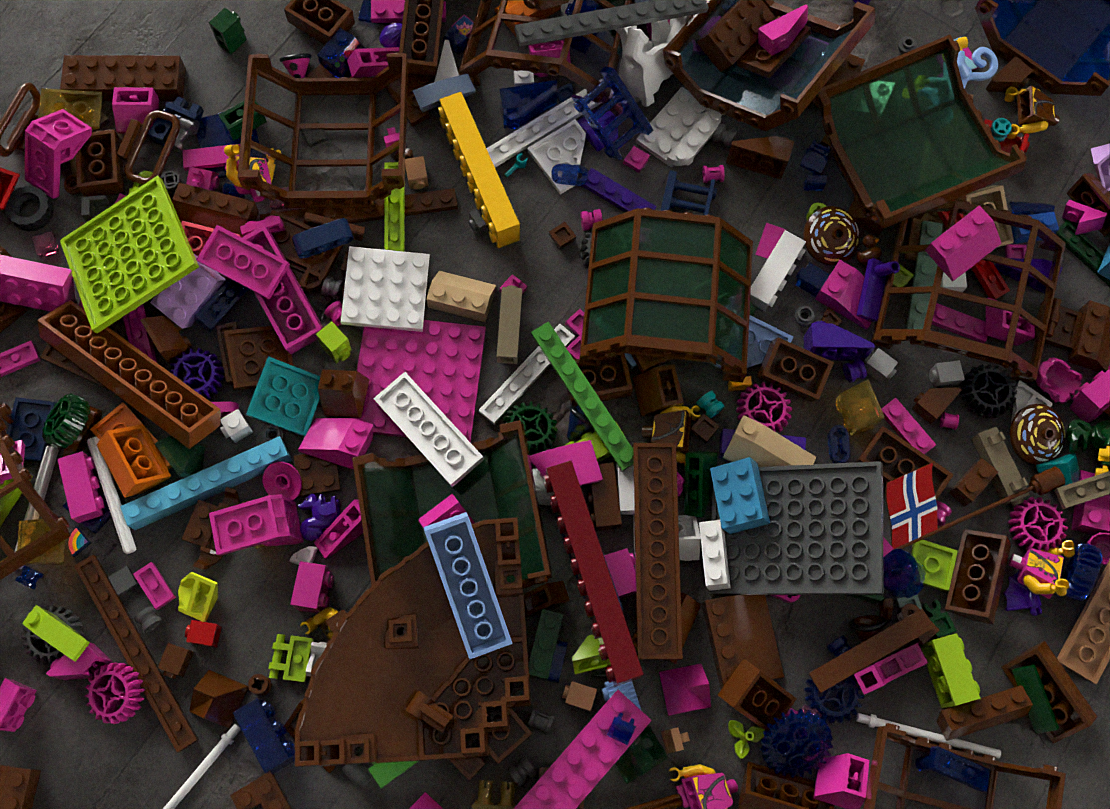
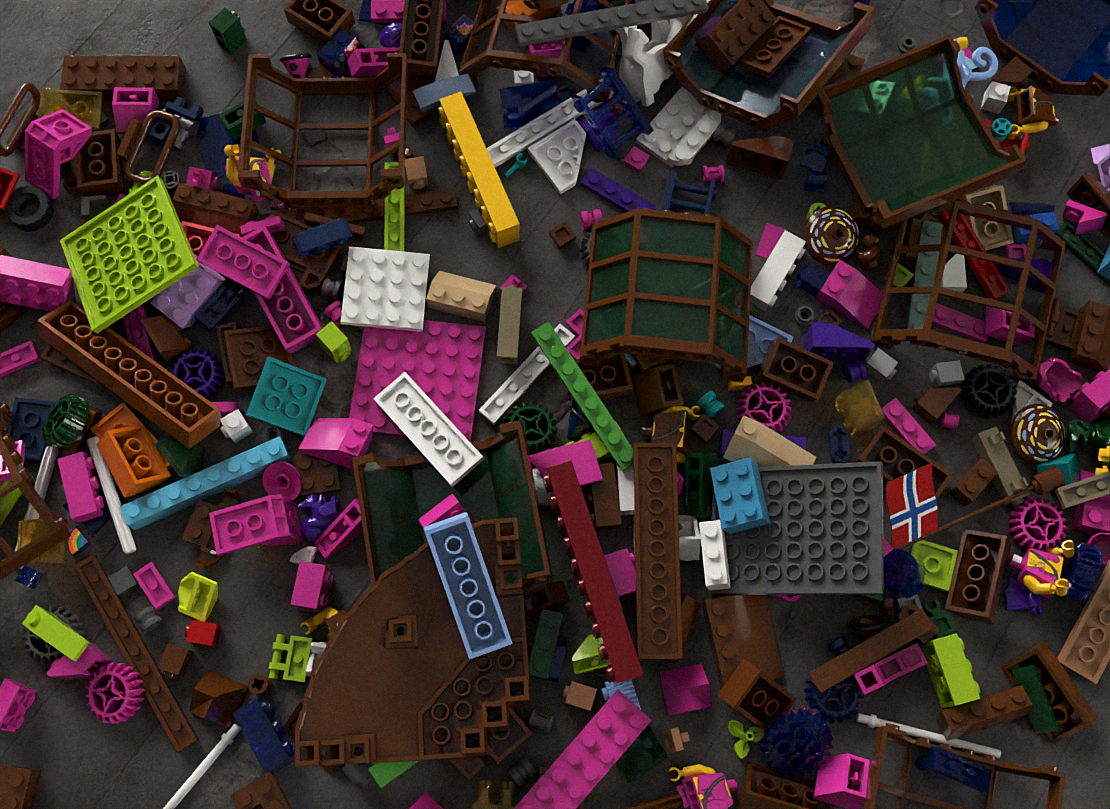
(45, 244): clear pink plate -> none
(205, 157): dark pink tile -> none
(343, 393): reddish brown slope -> none
(425, 709): reddish brown piece -> none
(569, 174): clear blue beam -> none
(621, 730): clear blue tile -> none
(782, 31): dark pink slope -> none
(873, 287): dark purple piece -> none
(942, 512): dark pink wheel -> none
(965, 243): dark pink slope -> none
(995, 97): none -> white brick

